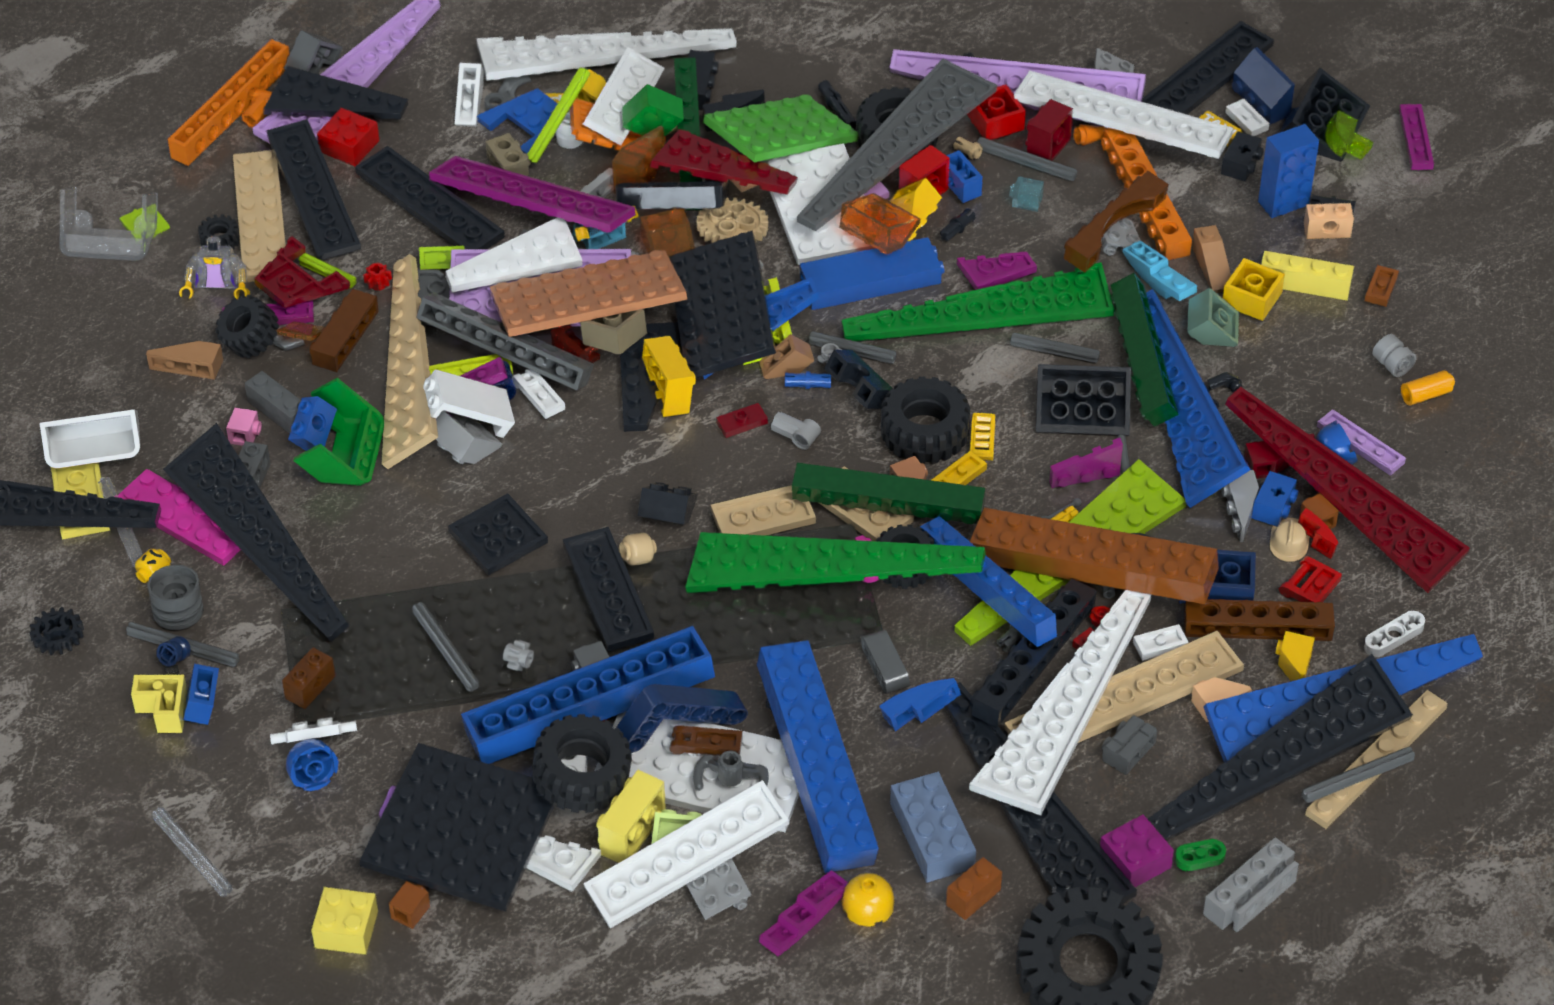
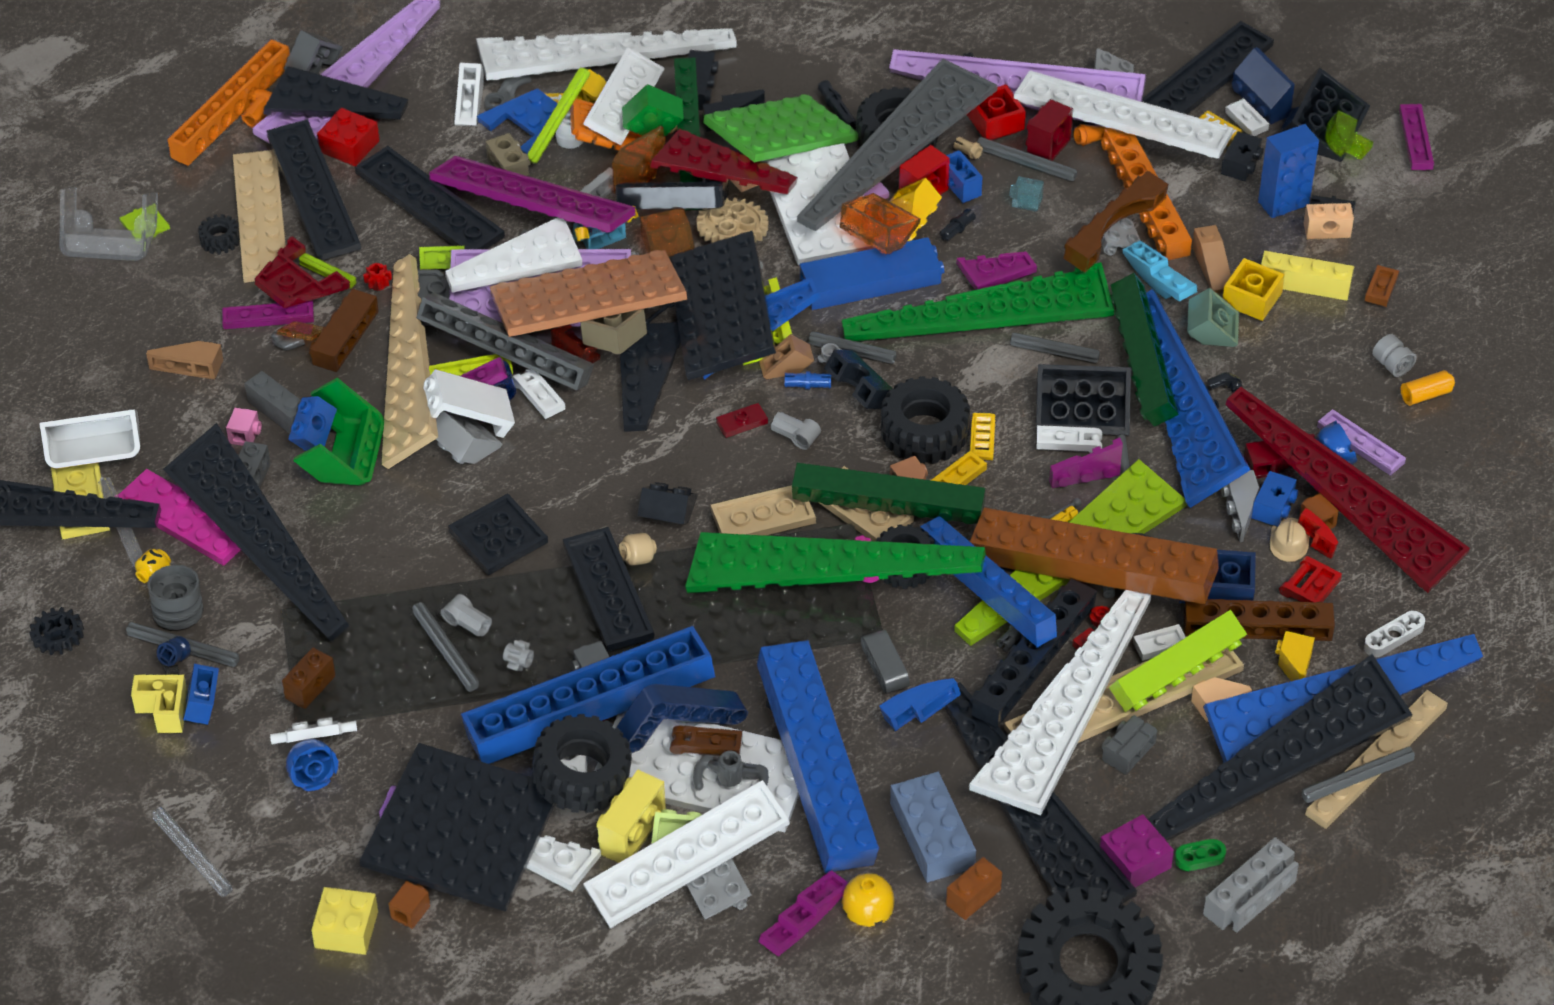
(215, 268): clear torso -> none
(247, 326): black tyre -> none
(462, 612): none -> light grey piece
(662, 309): none -> black hinge
(670, 374): yellow wedge -> none
(1068, 438): none -> white plate
(1178, 661): none -> lime brick

